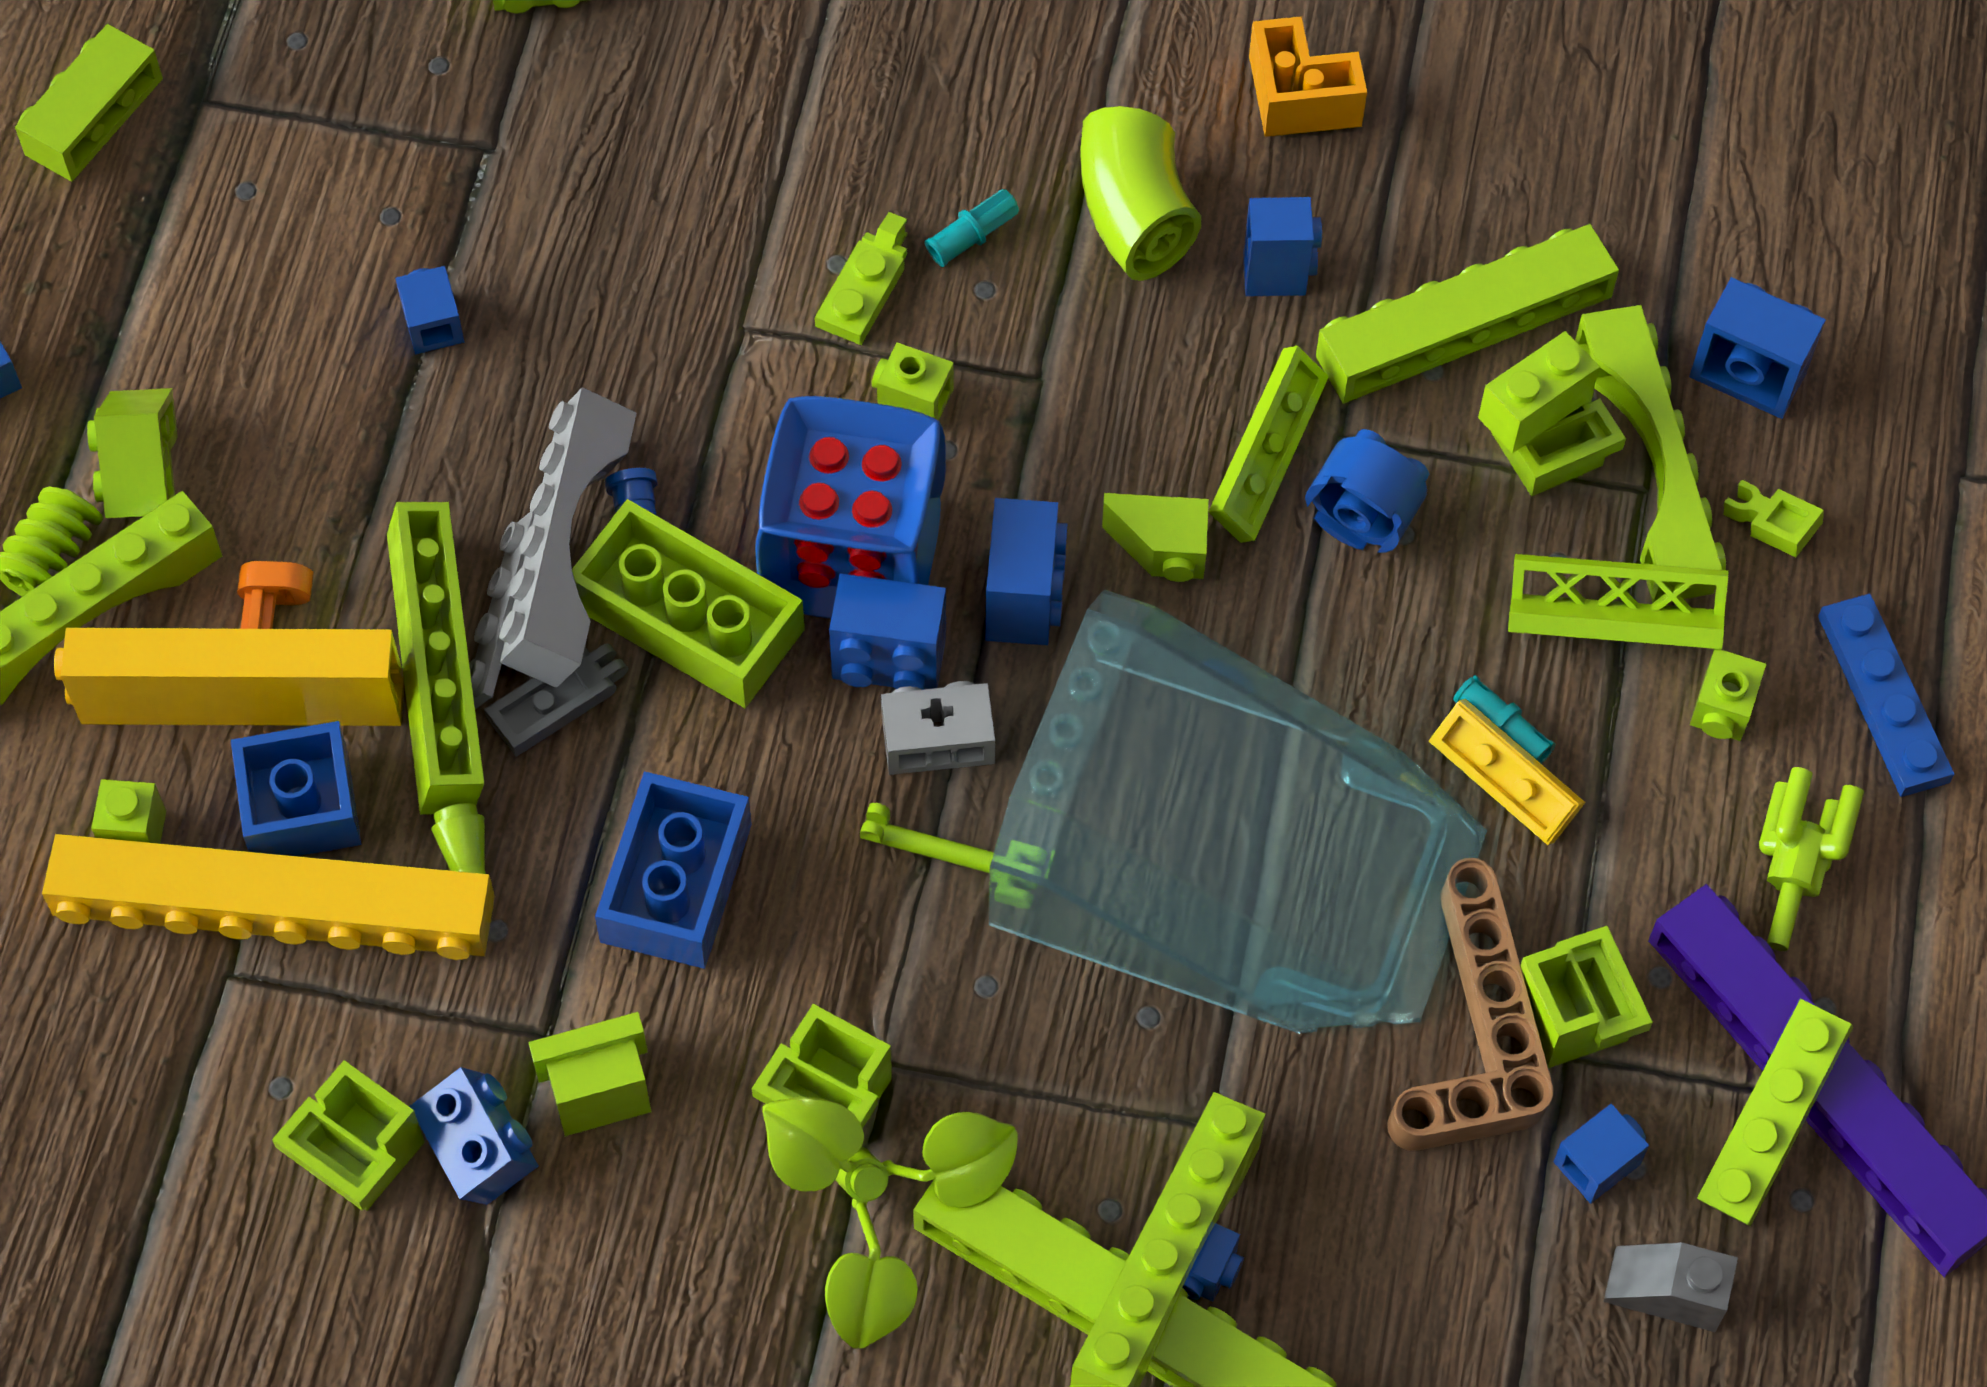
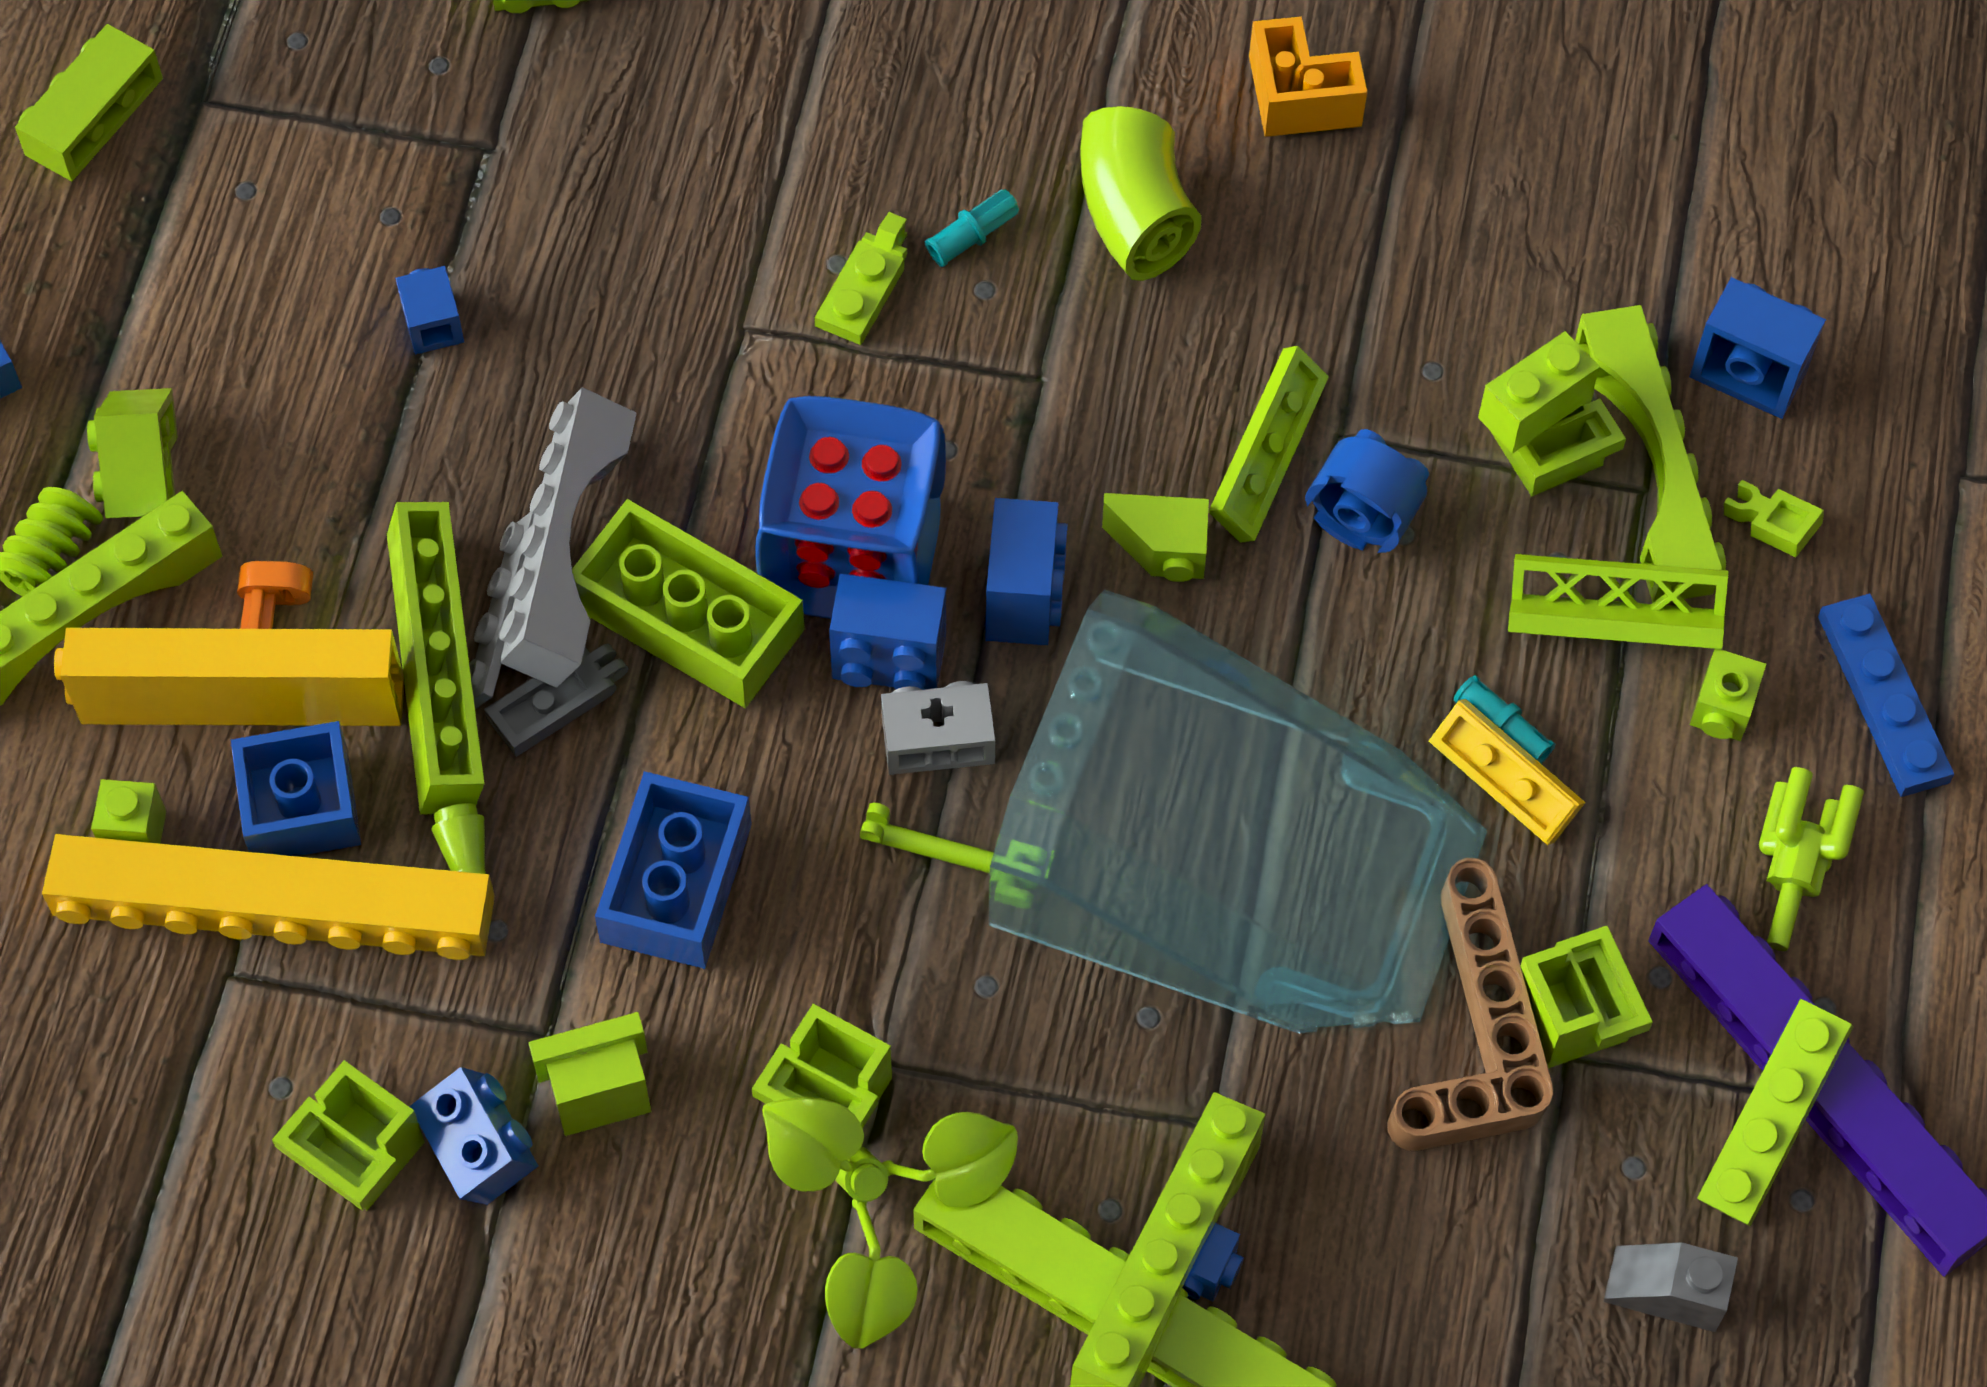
(632, 484): blue piece -> none
(914, 381): lime brick -> none
(1280, 246): blue brick -> none
(1466, 312): lime brick -> none
(1602, 1152): blue brick -> none

